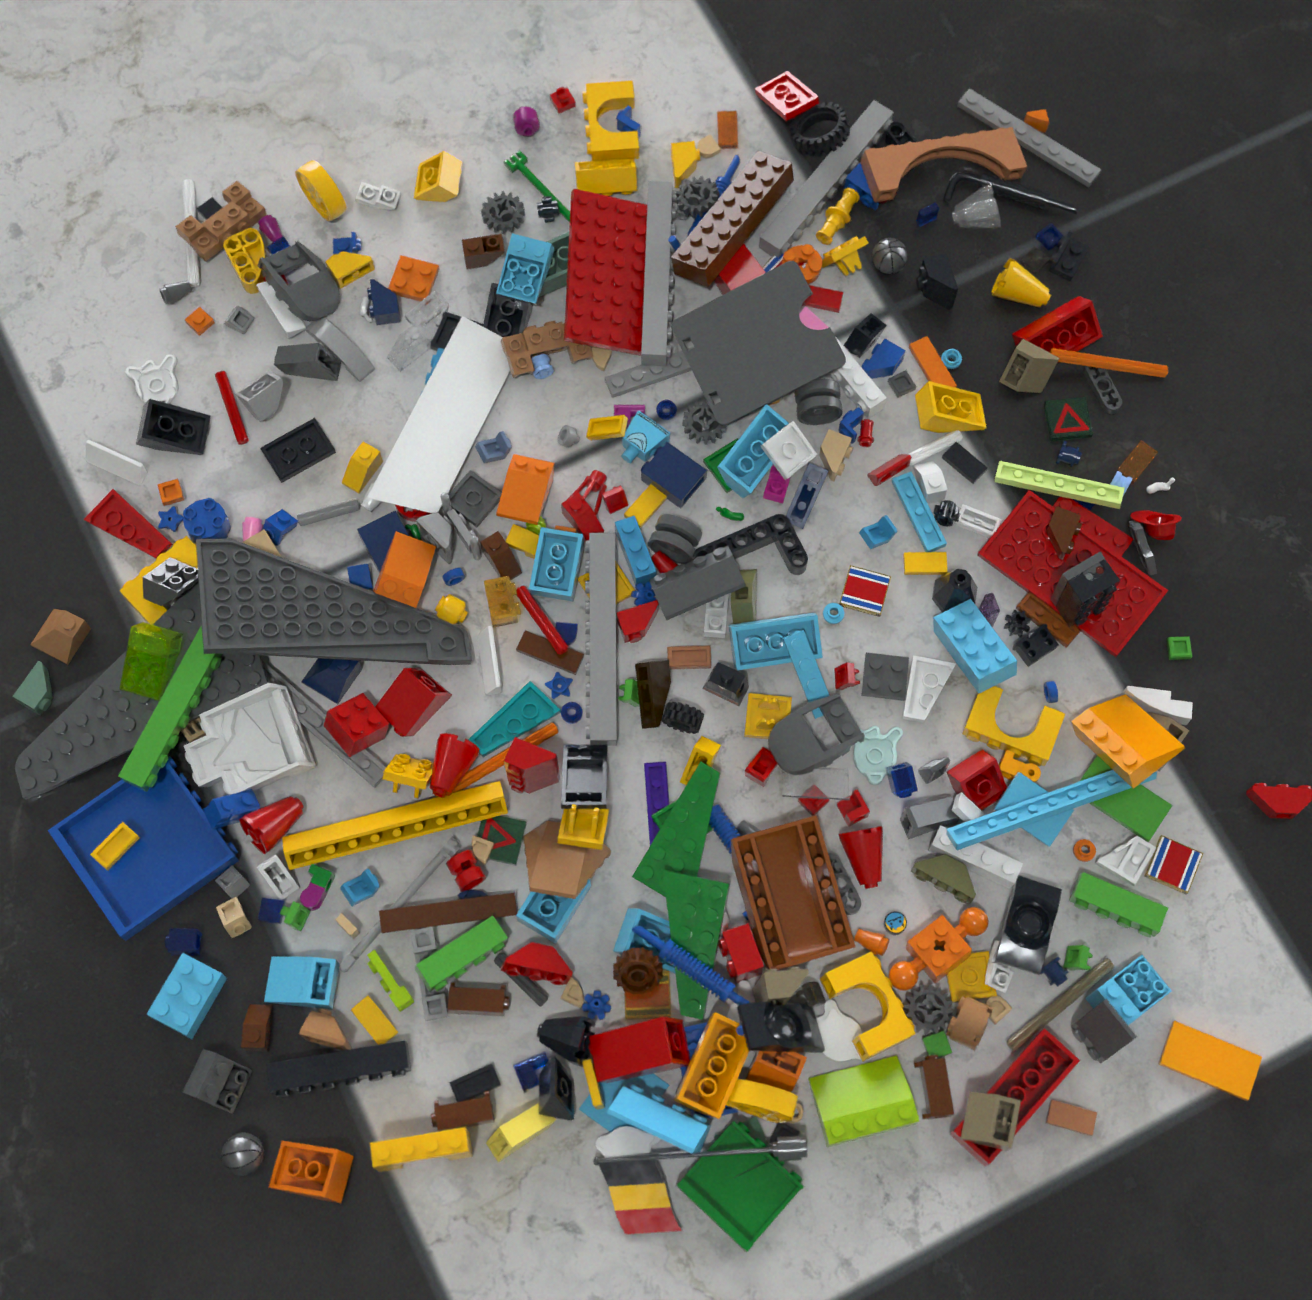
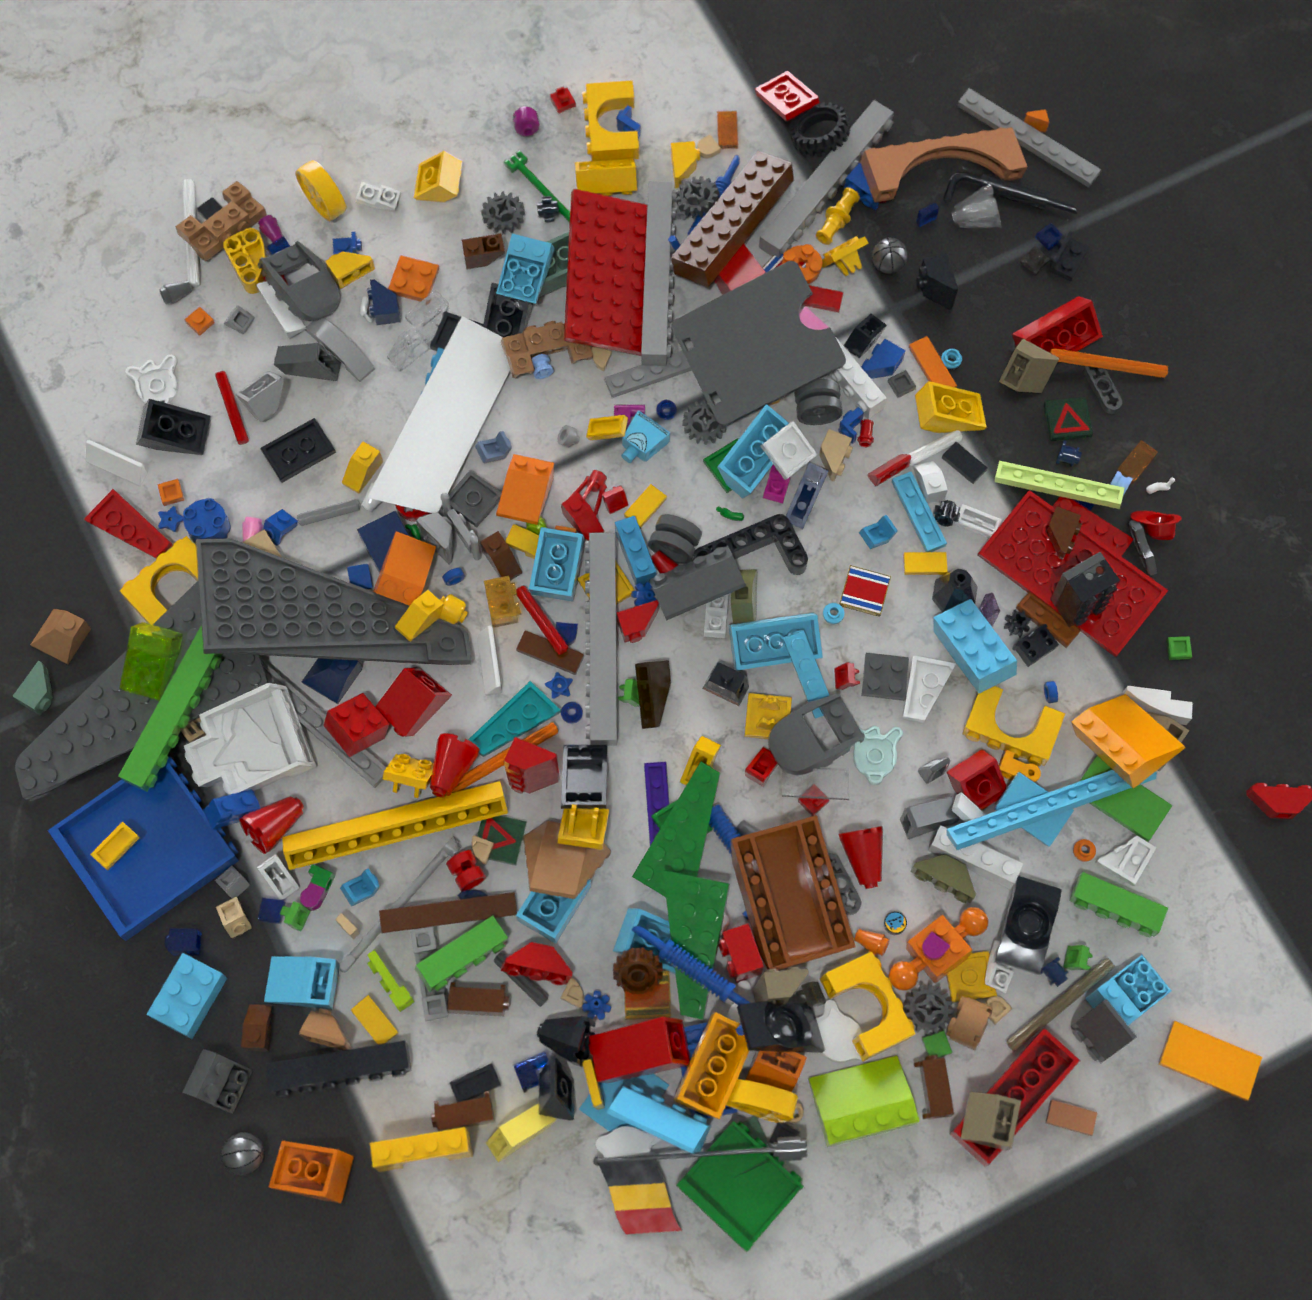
(168, 581): dark grey slope -> none
(419, 615): none -> yellow slope
(673, 474): dark blue brick -> none
(682, 717): black tyre -> none
(689, 657): nougat tile -> none
(853, 809): red panel -> none
(901, 779): clear blue brick -> none
(903, 135): black piece -> none
(934, 947): none -> magenta tile
(1020, 286): yellow cone -> none
(1173, 864): tile -> none

